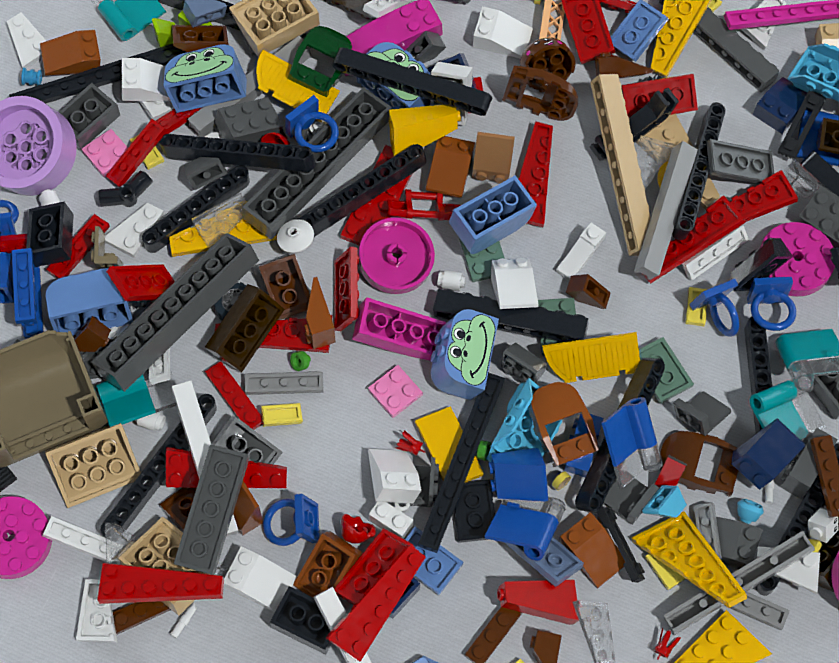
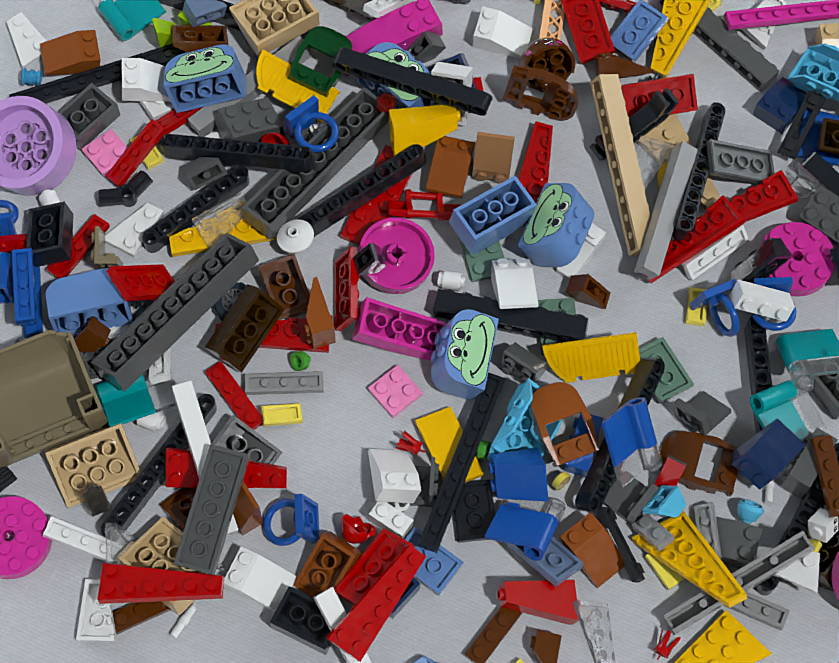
(96, 499): none -> clear smoke slope
(369, 260): none -> slope
(385, 103): none -> clear red tile
(557, 226): none -> medium blue brick
(653, 532): none -> light grey plate
(762, 300): none -> white brick

